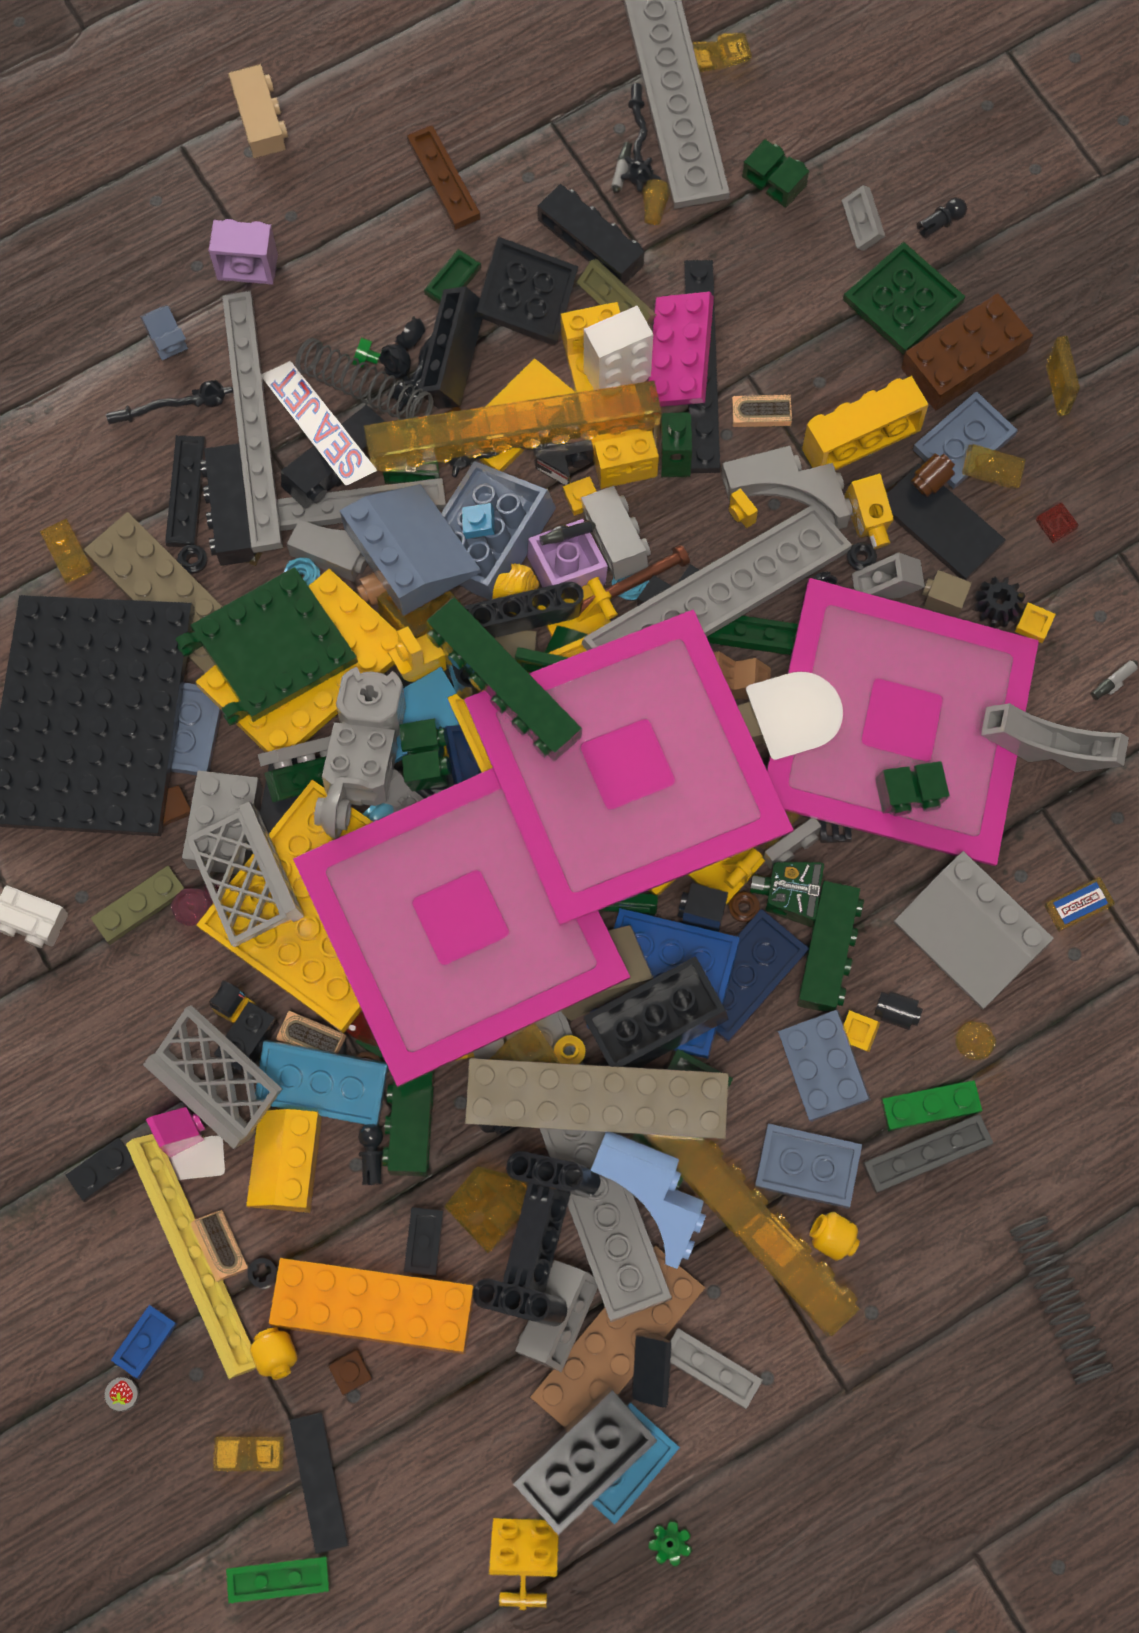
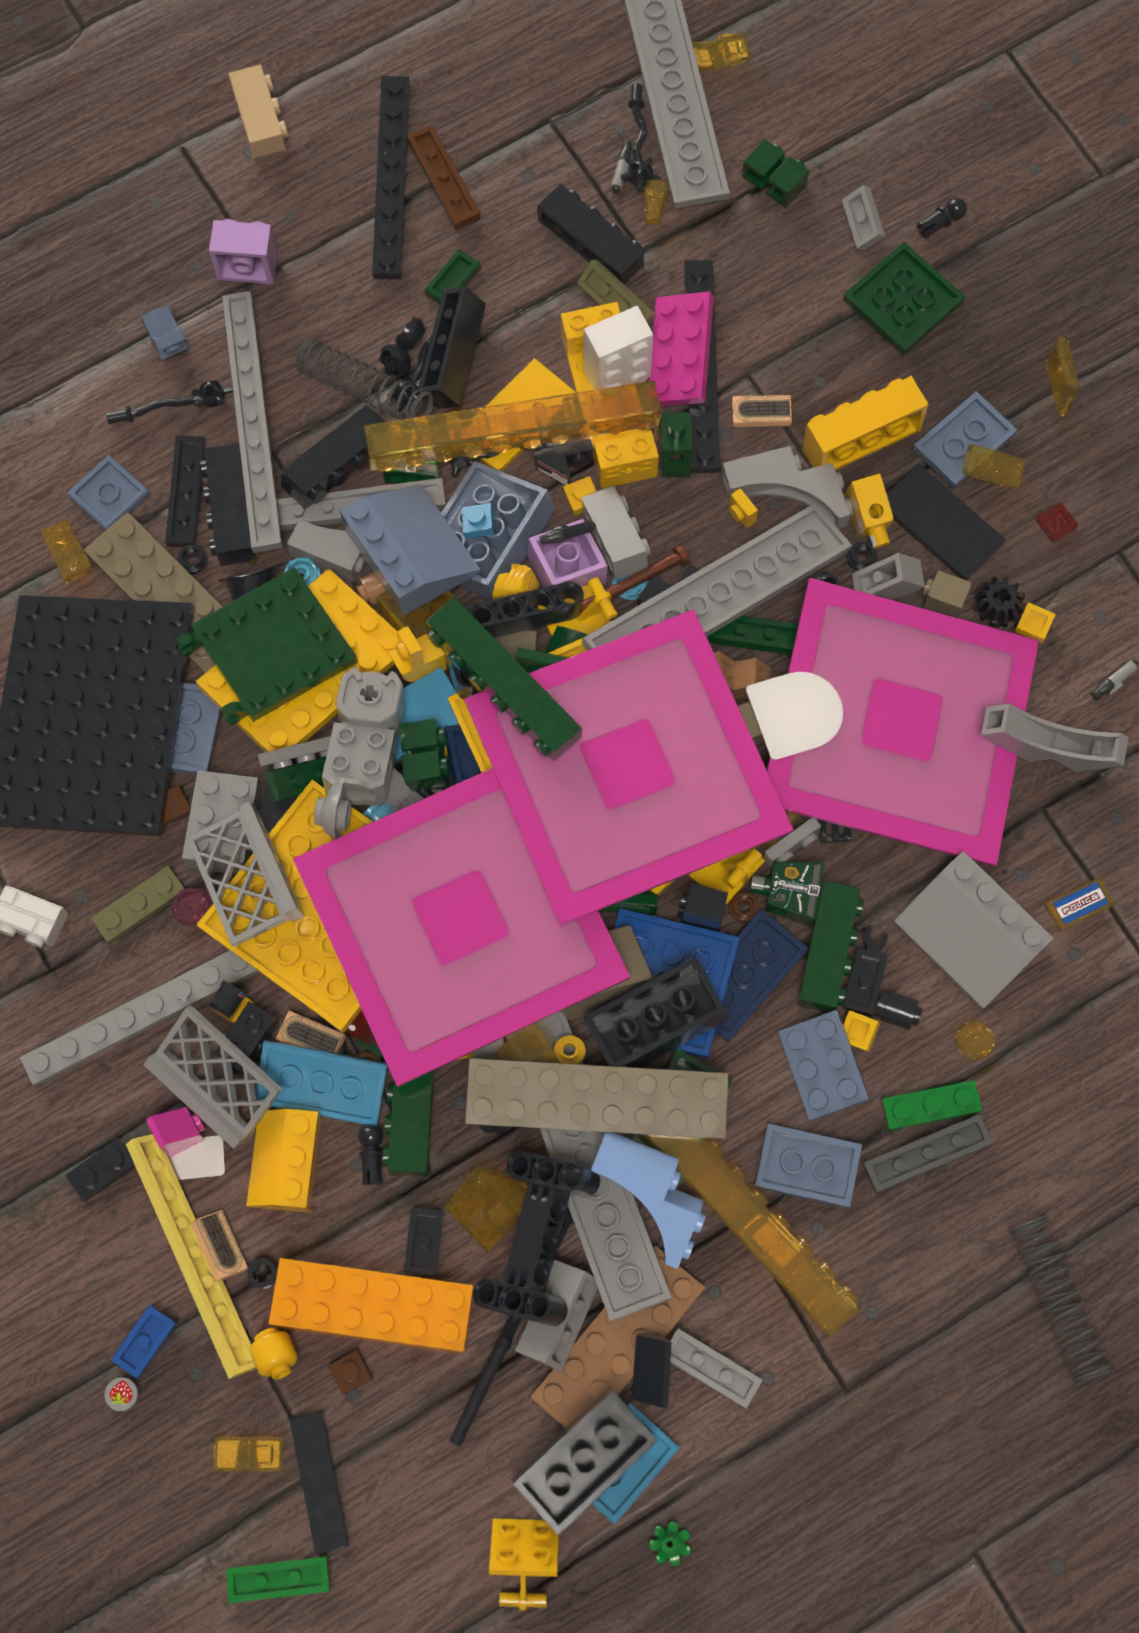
(108, 493): none -> sand blue tile
(134, 1017): none -> light grey plate
(243, 584): none -> black piece
(318, 423): sticker -> none
(364, 353): green tile -> none
(391, 178): none -> black plate
(500, 1349): none -> black bar
(526, 291): black plate -> none
(834, 1236): yellow head -> none
(866, 976): none -> black plate
(905, 789): dark green piece -> none
(933, 474): reddish brown brick -> none
(967, 351): reddish brown brick -> none

